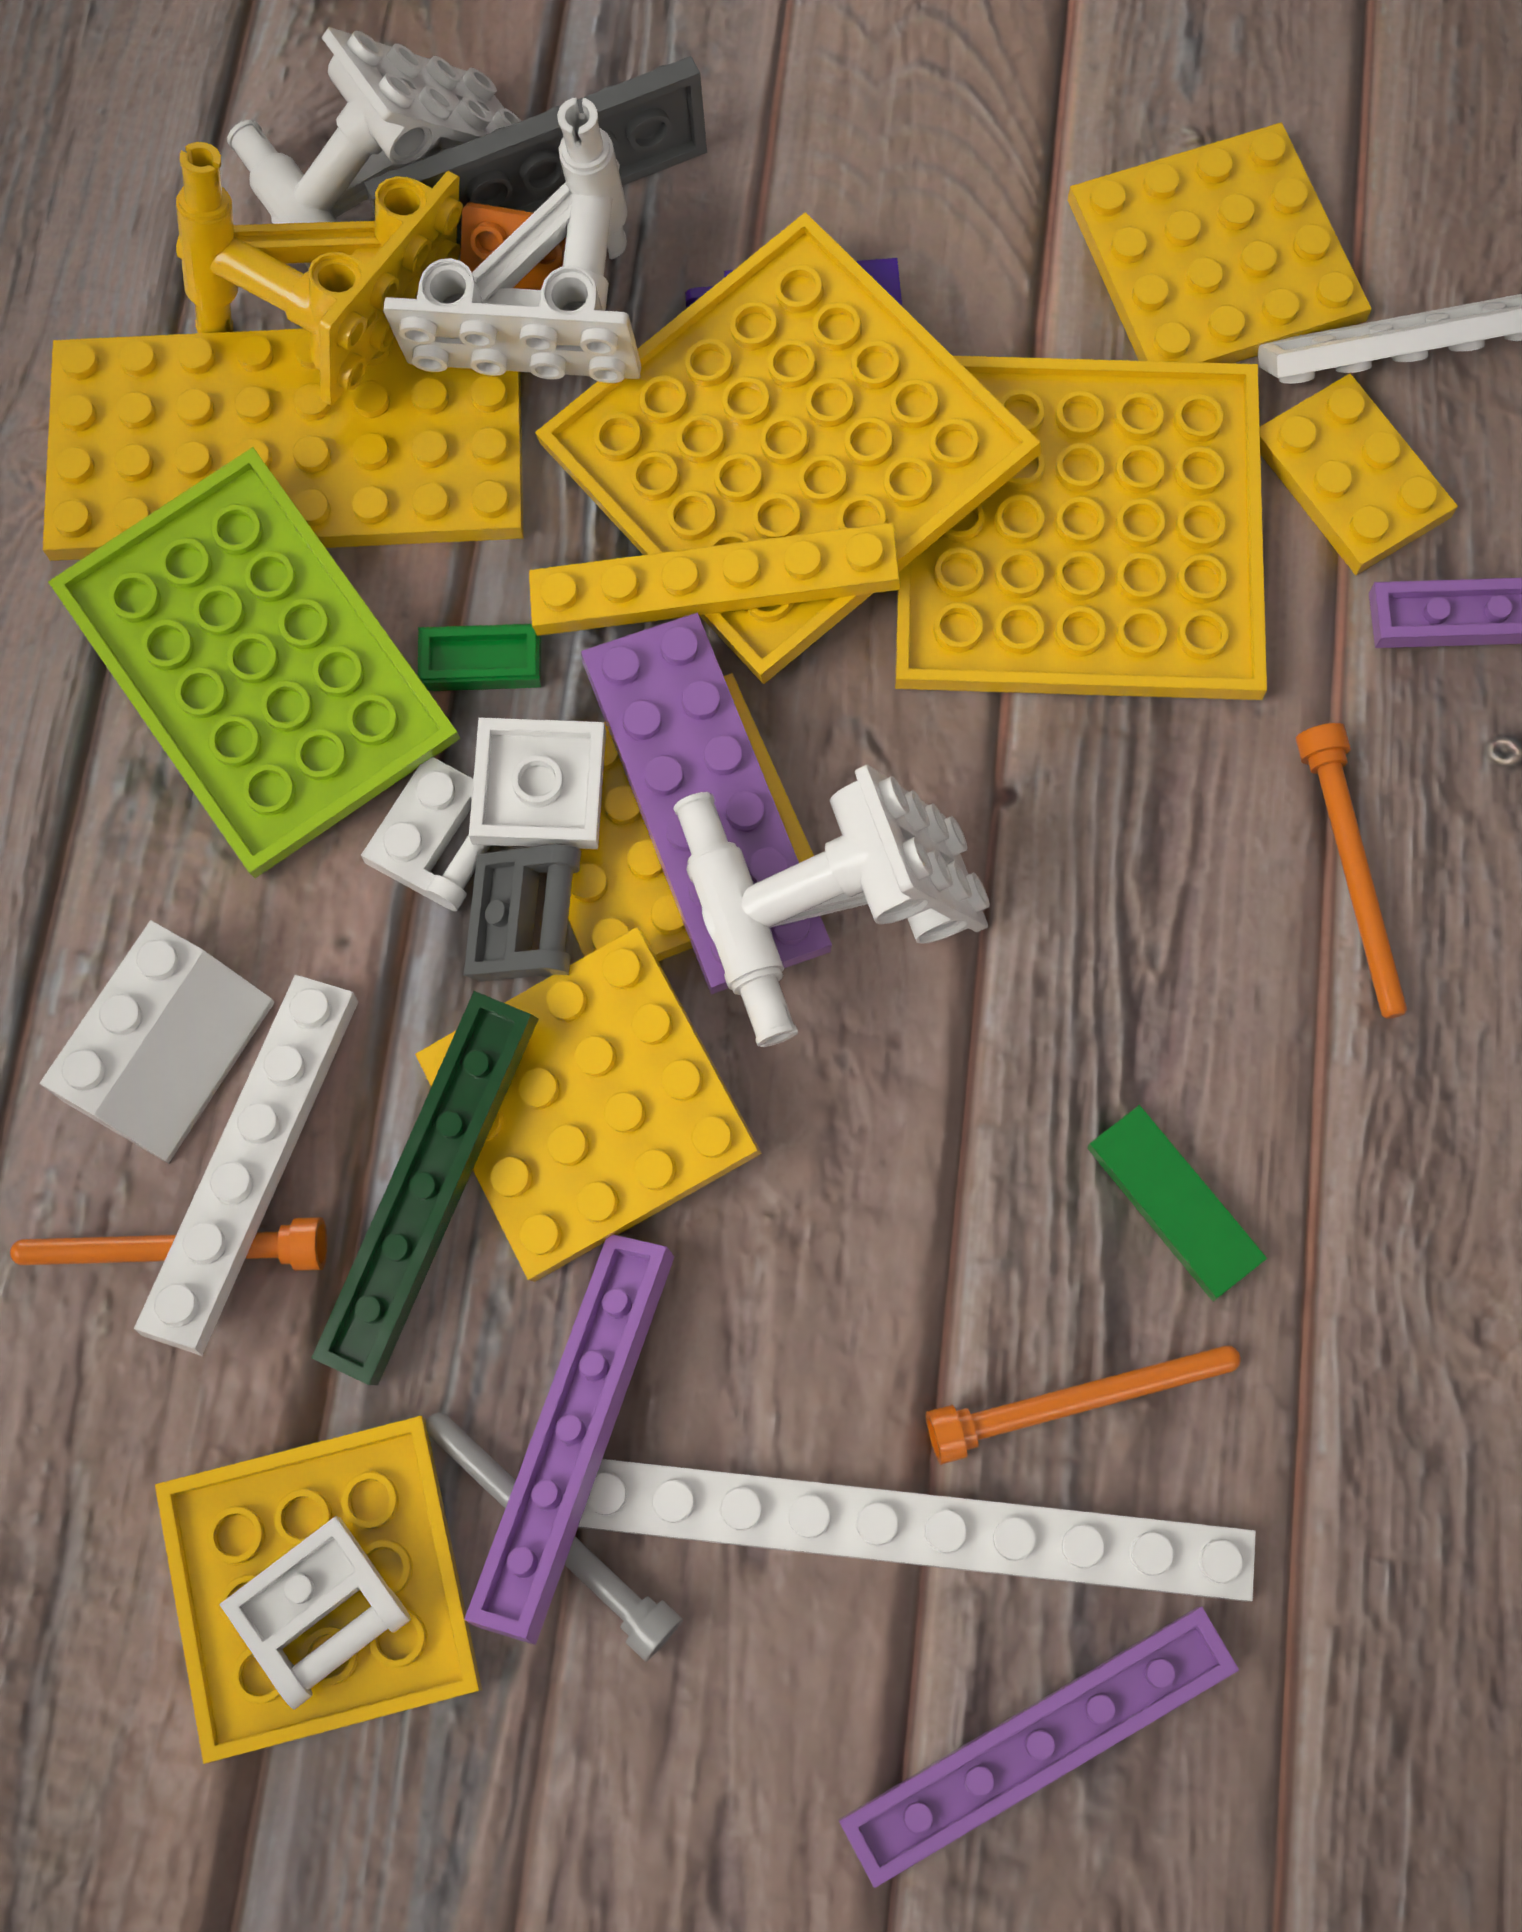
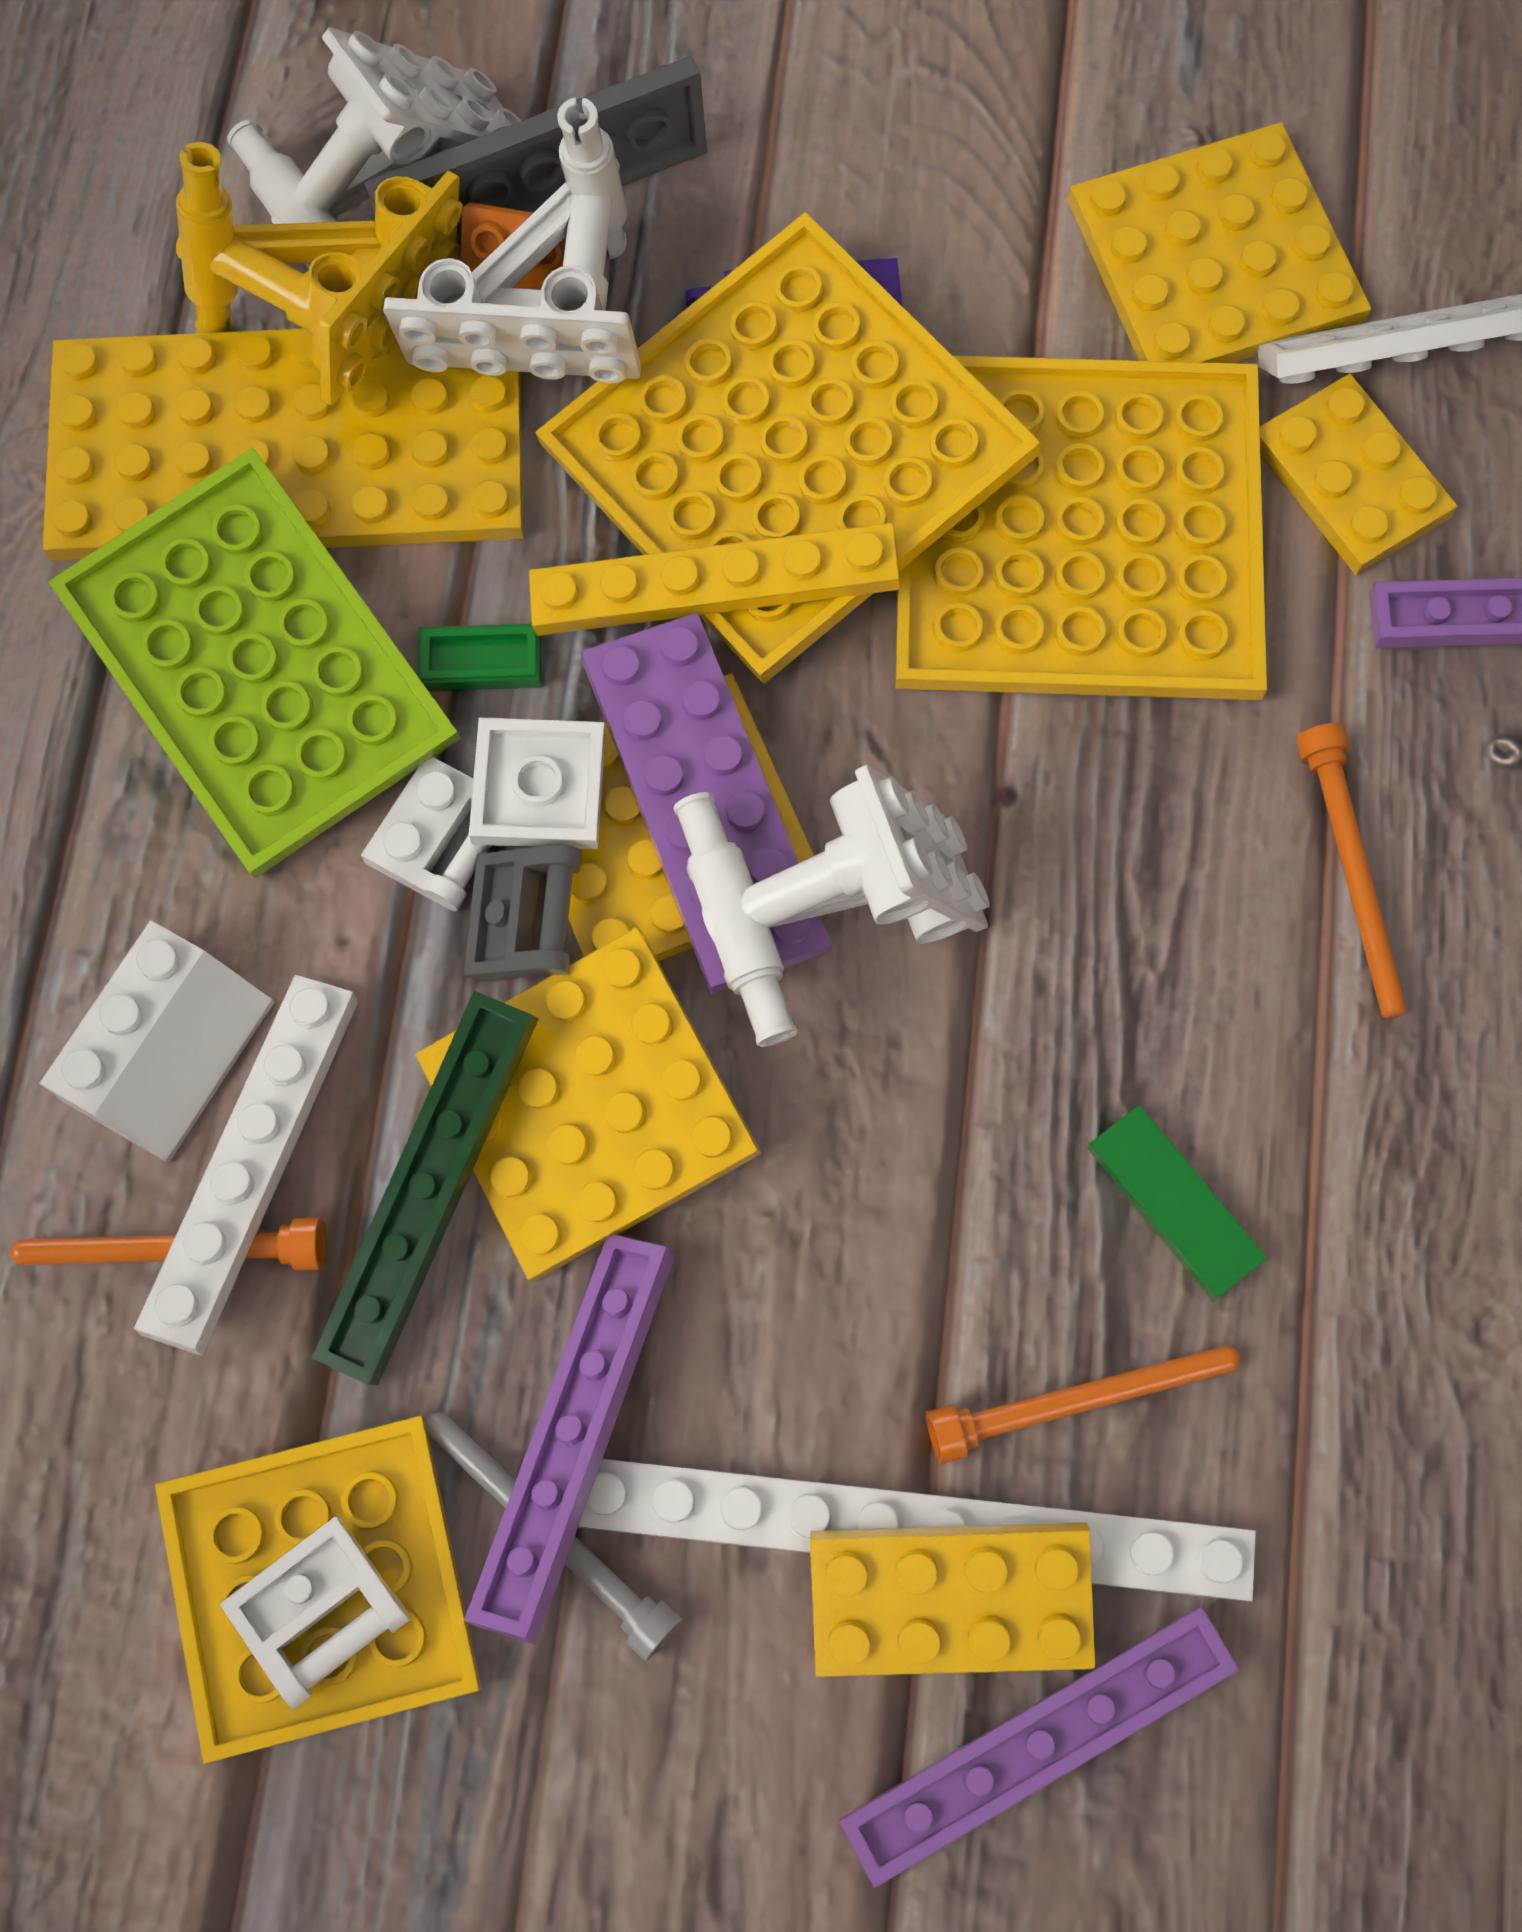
(952, 1599): none -> yellow plate

